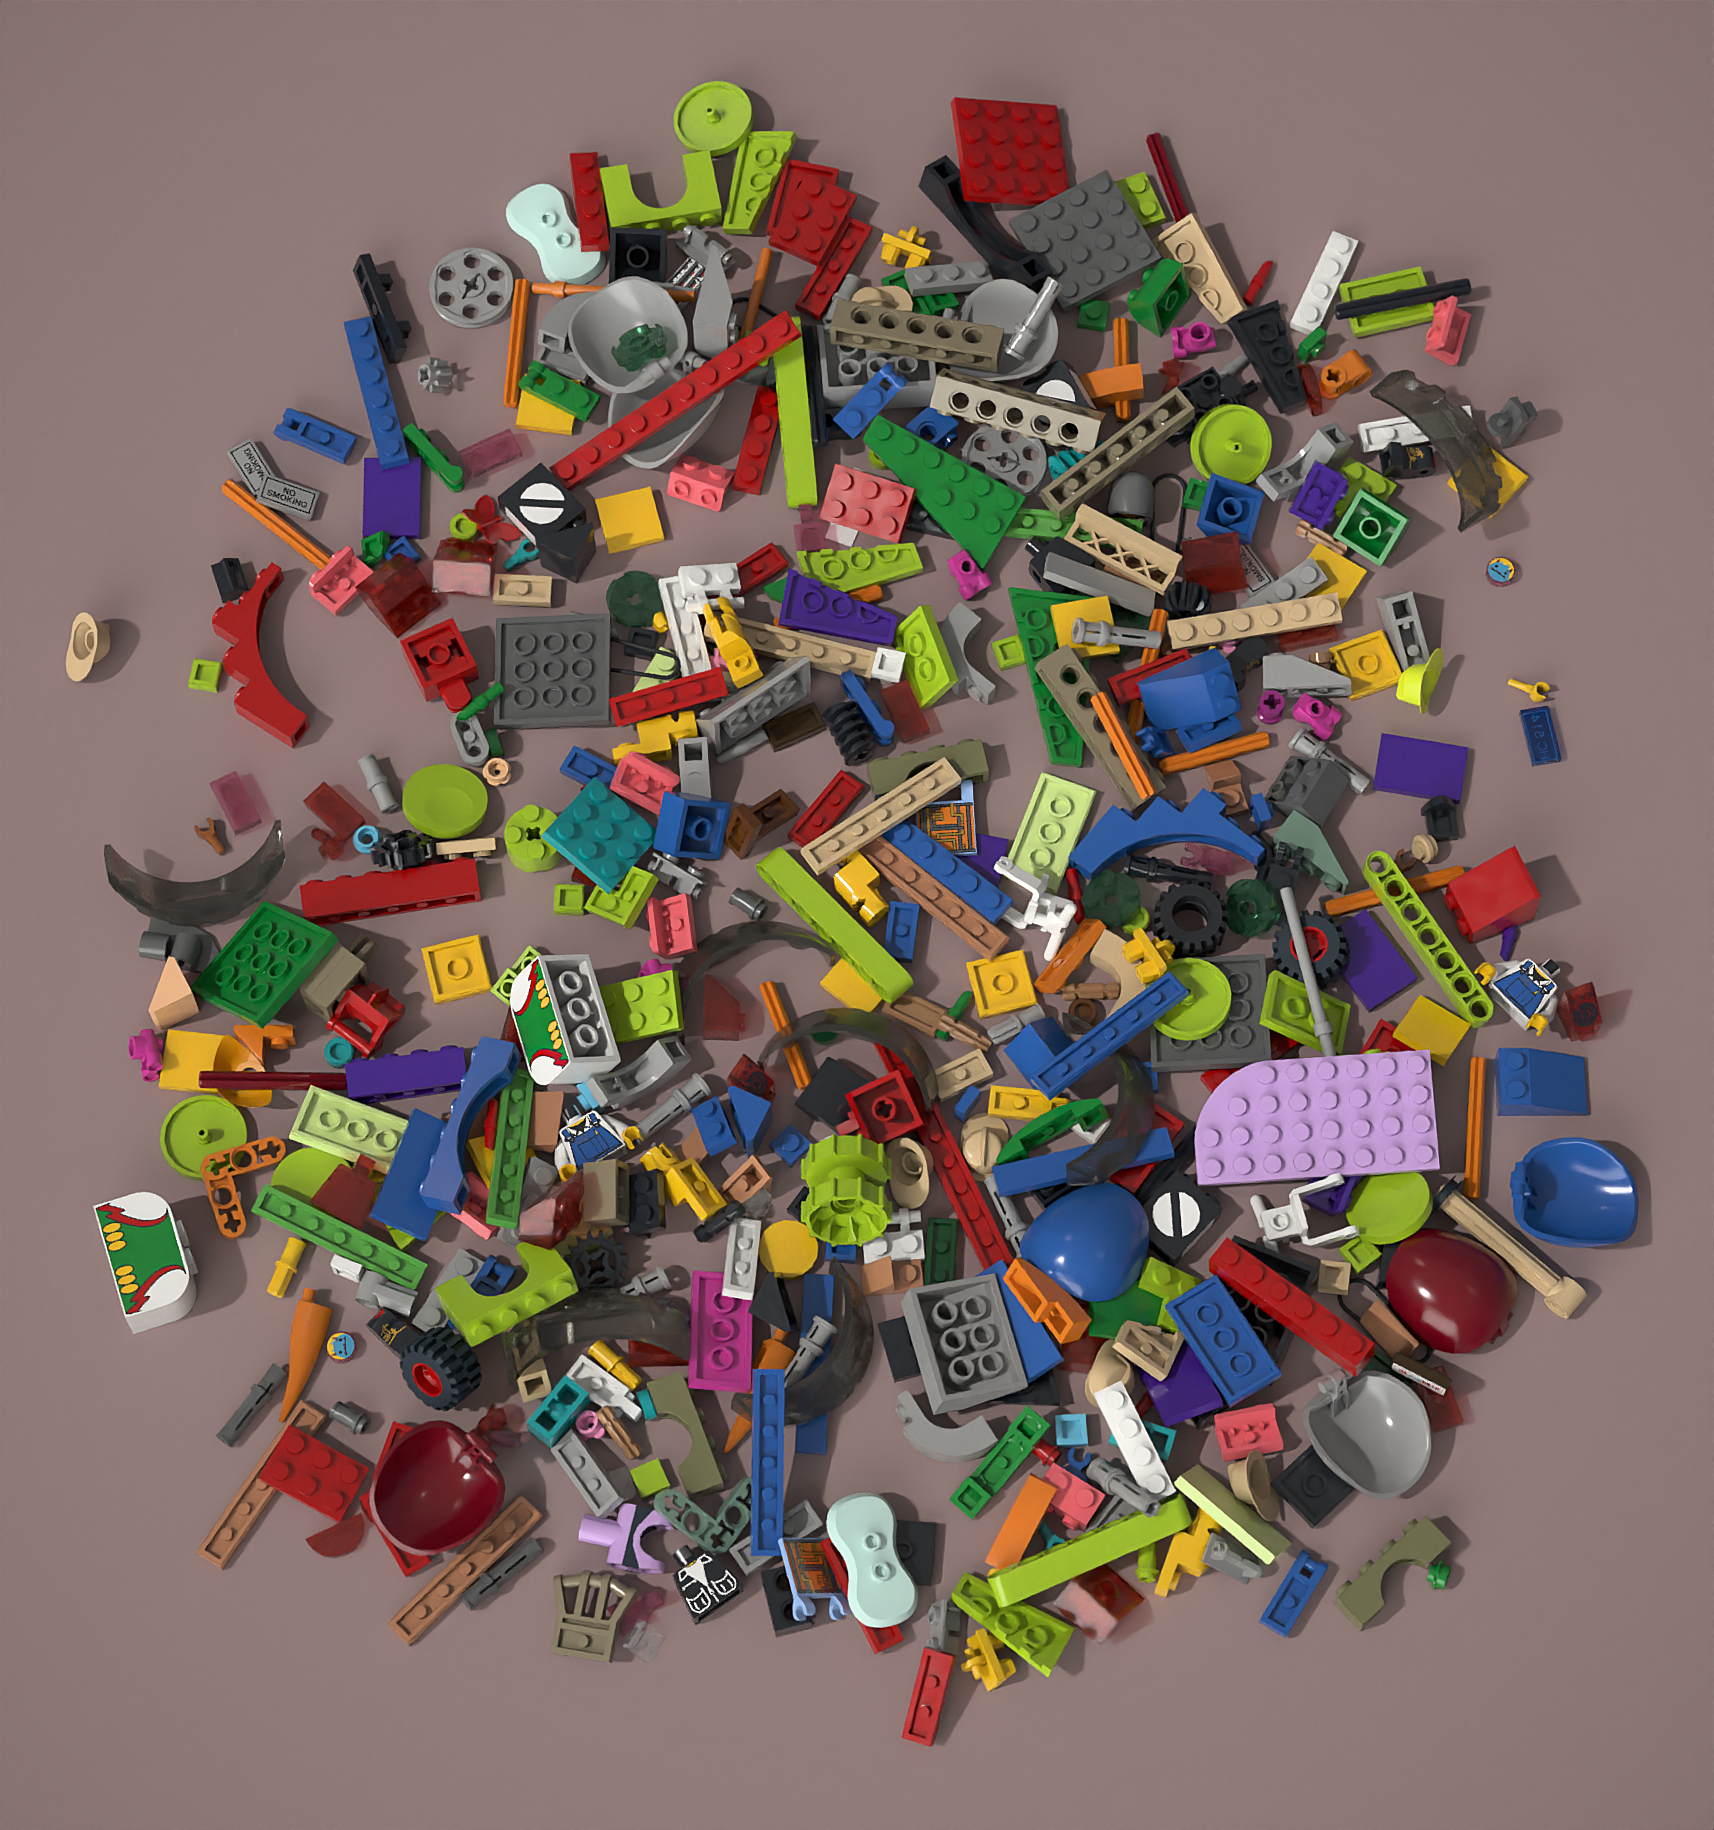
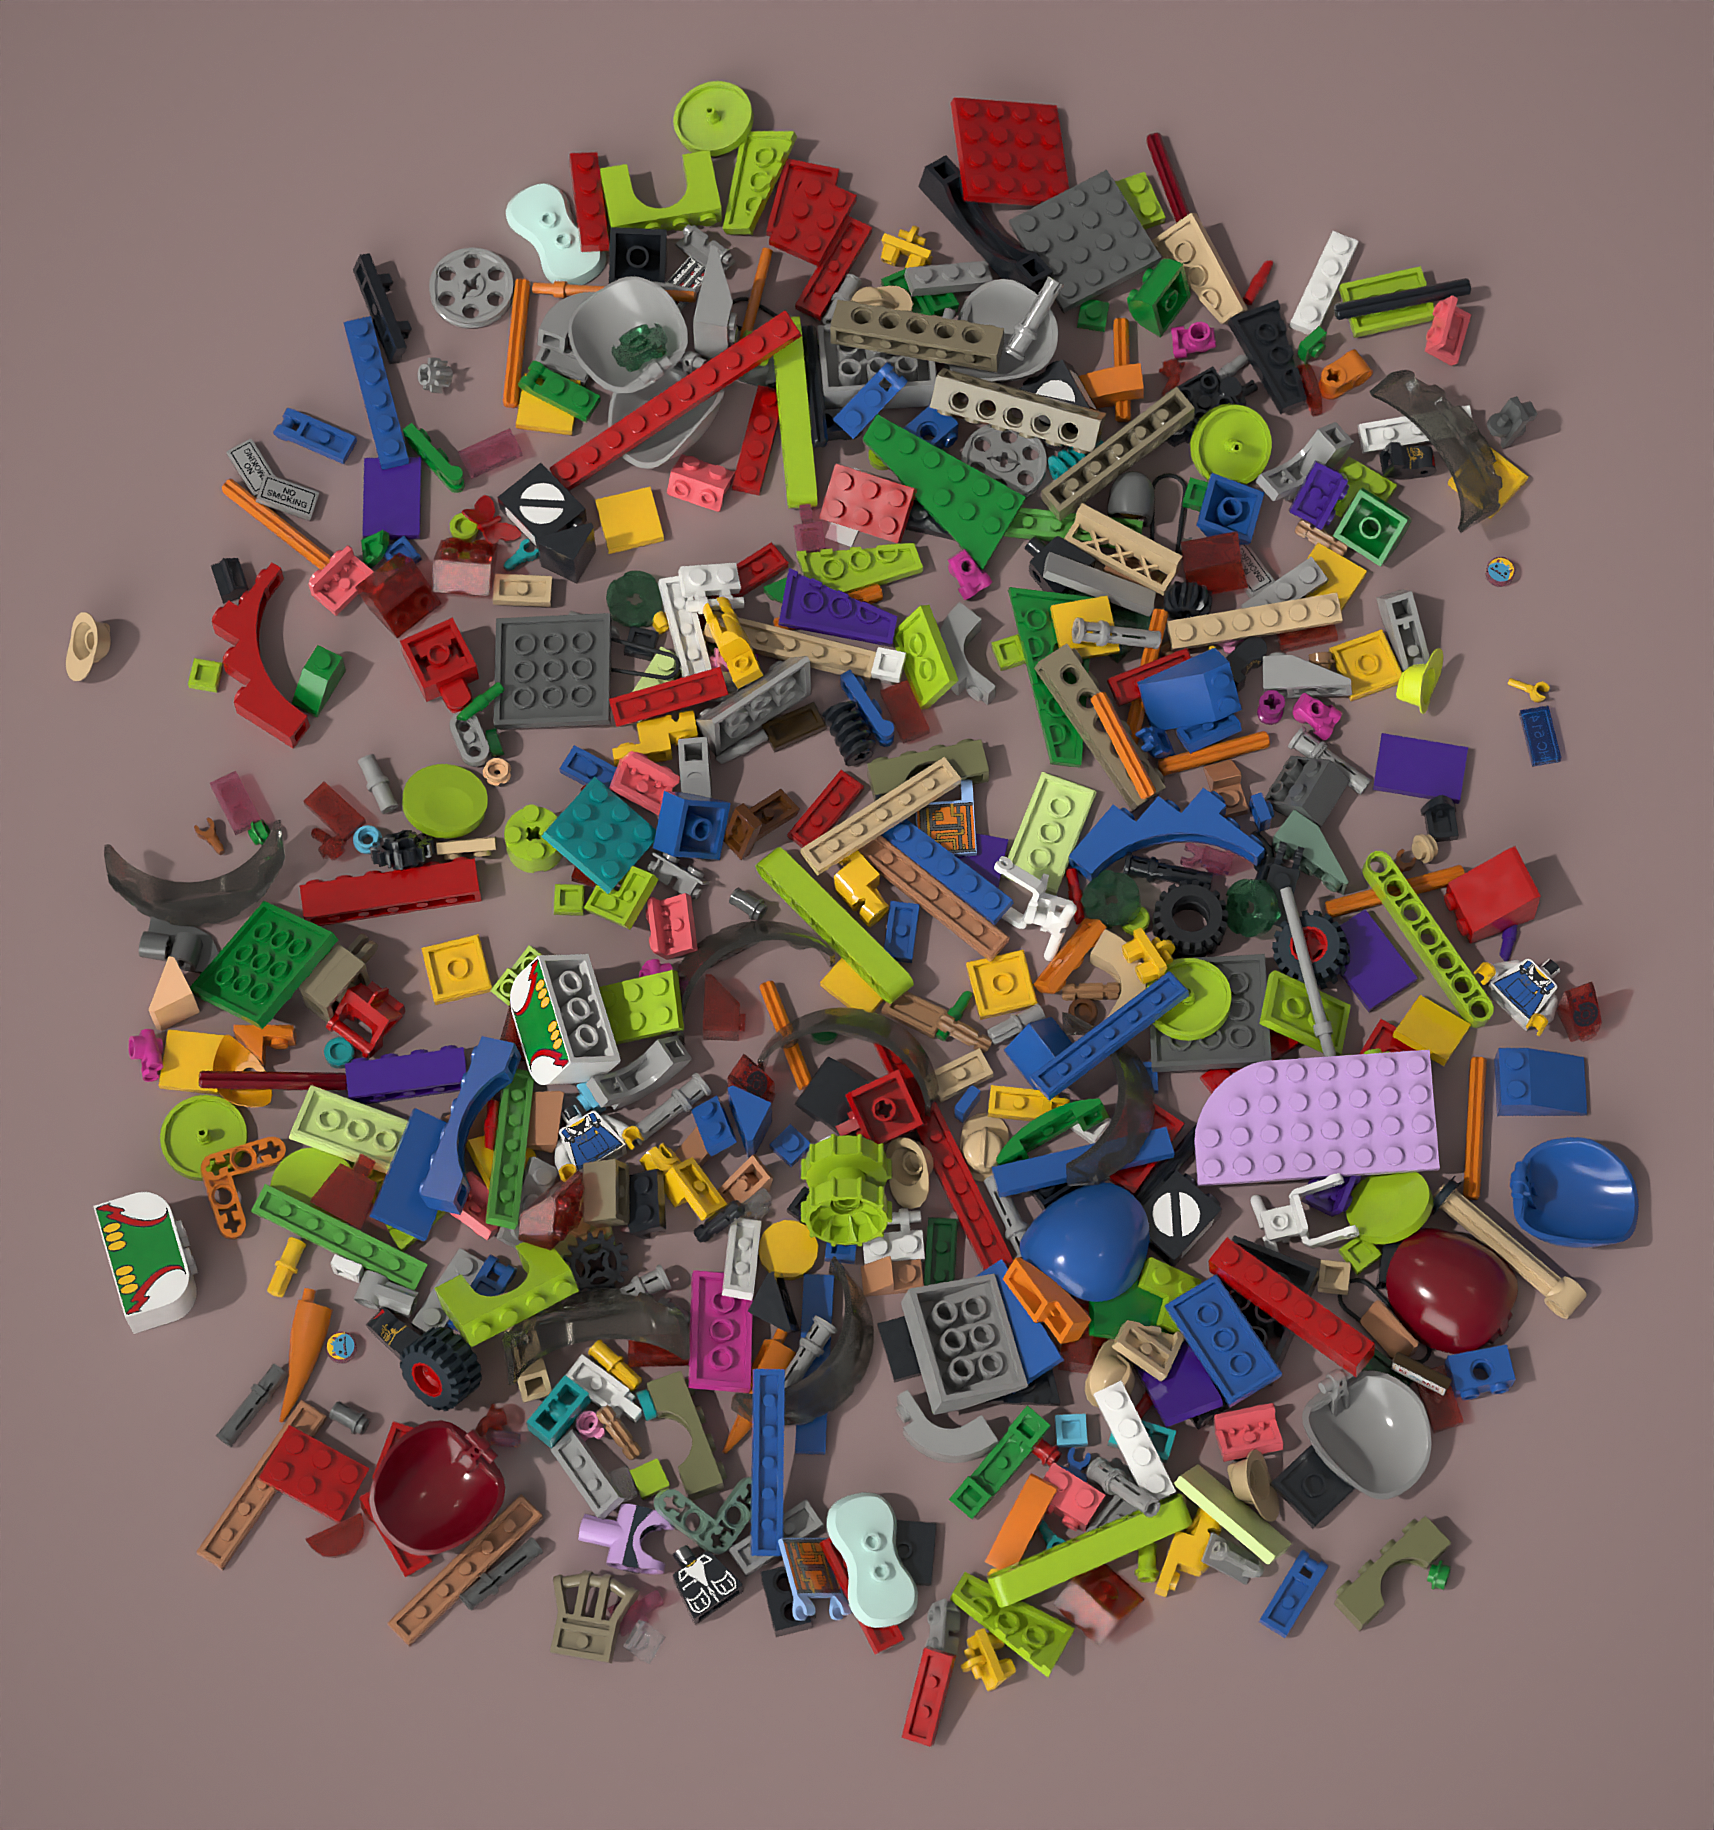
(259, 832): none -> green plate
(318, 681): none -> green slope
(1493, 1360): none -> blue brick

